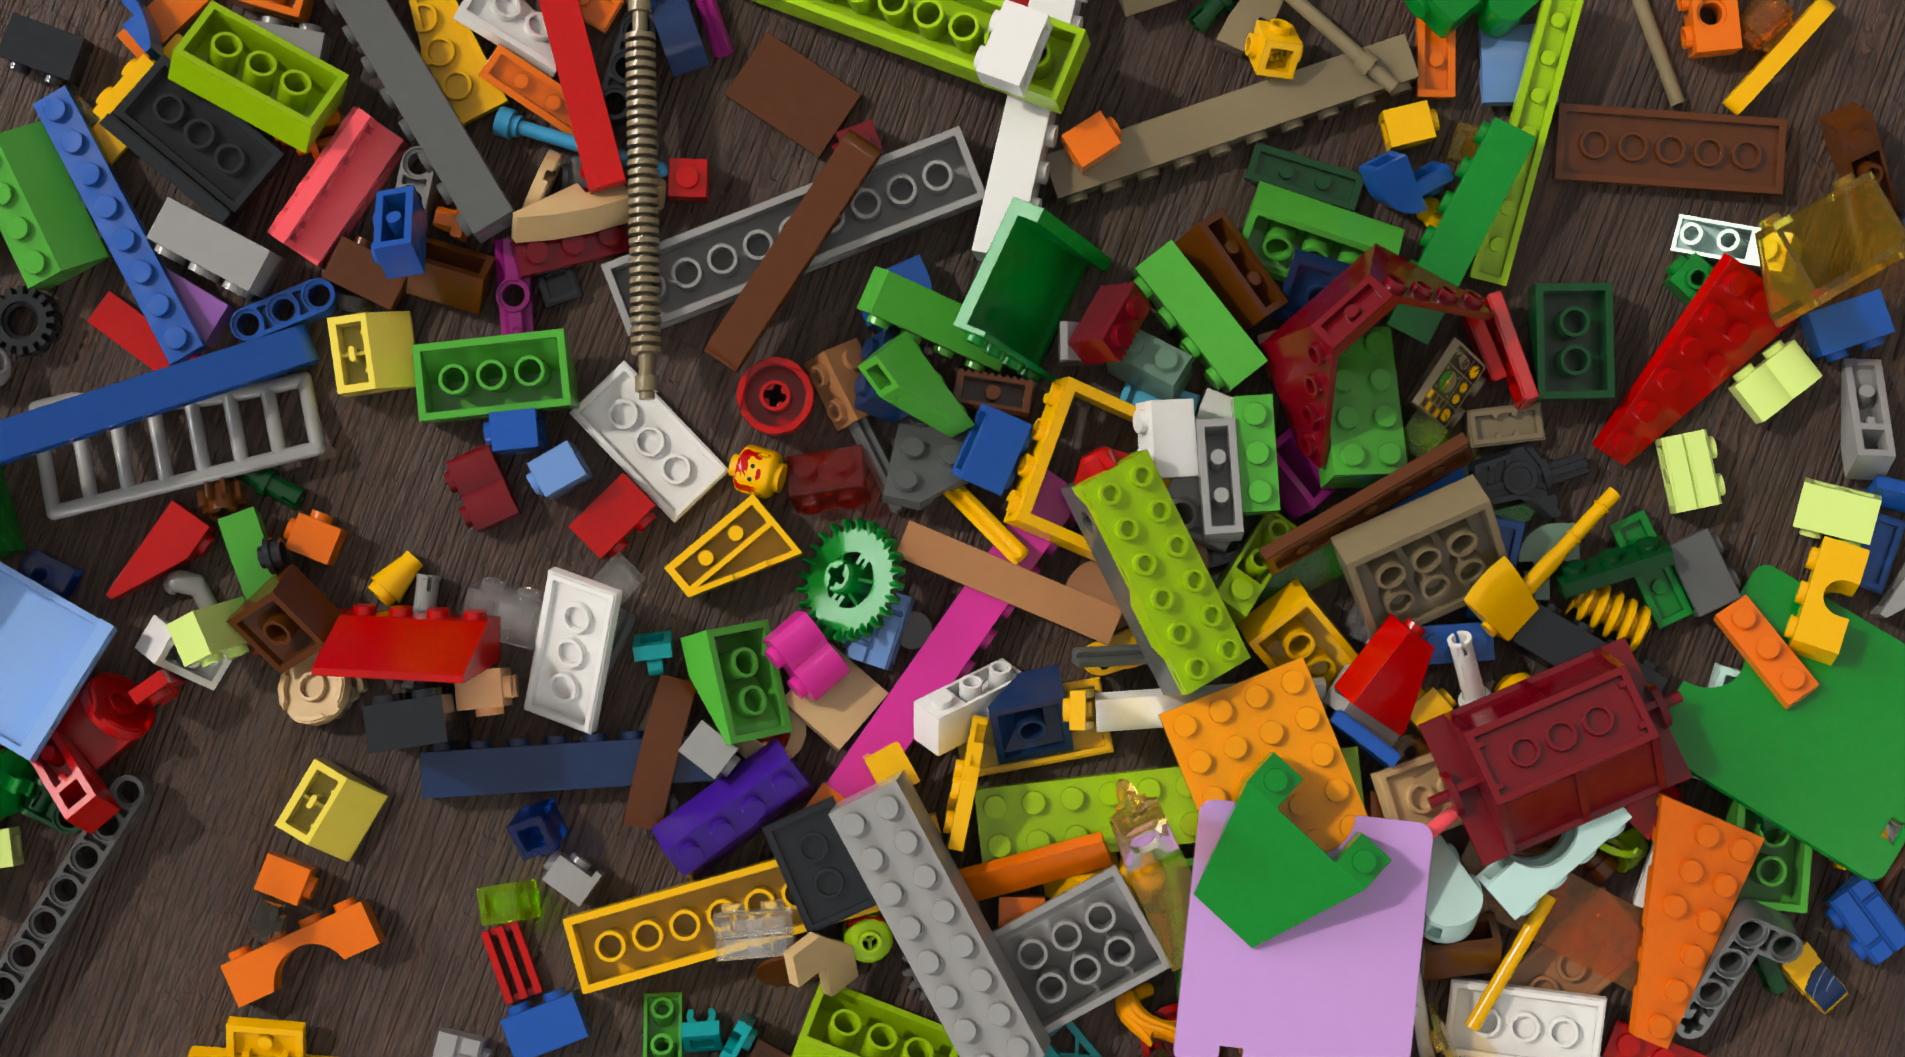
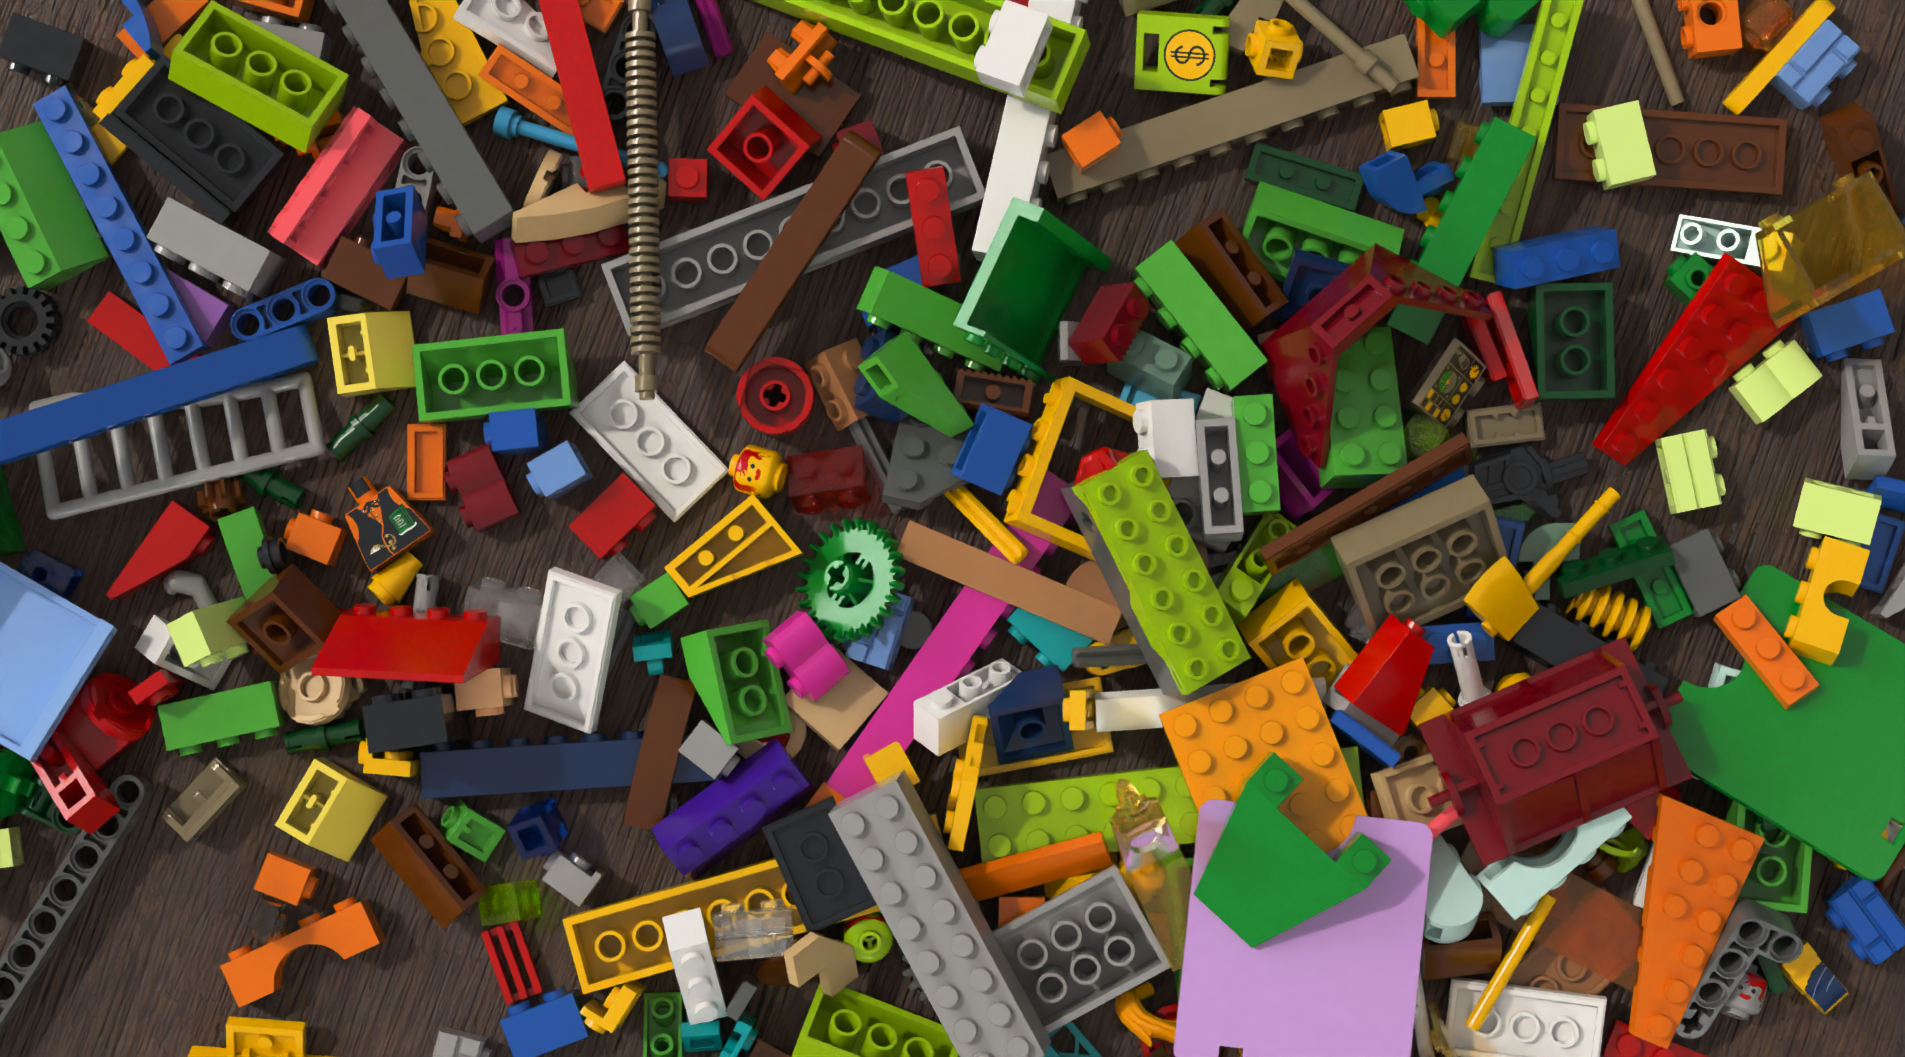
(204, 800): none -> dark tan hinge
(222, 718): none -> bright green brick
(324, 736): none -> dark green pin
(361, 426): none -> dark green pin
(384, 524): none -> black torso
(390, 762): none -> yellow bracket
(427, 462): none -> orange tile
(429, 865): none -> reddish brown brick
(470, 830): none -> bright green bracket
(615, 1008): none -> yellow bracket
(658, 602): none -> bright green brick
(694, 966): none -> white arch
(742, 997): none -> dark grey tile
(764, 142): none -> red brick
(807, 60): none -> orange hips
(932, 226): none -> red plate
(1048, 637): none -> teal brick
(1187, 53): none -> lime container
(1555, 257): none -> blue brick
(1619, 145): none -> yellowish green brick
(1747, 996): none -> light grey head
(1815, 66): none -> medium blue brick

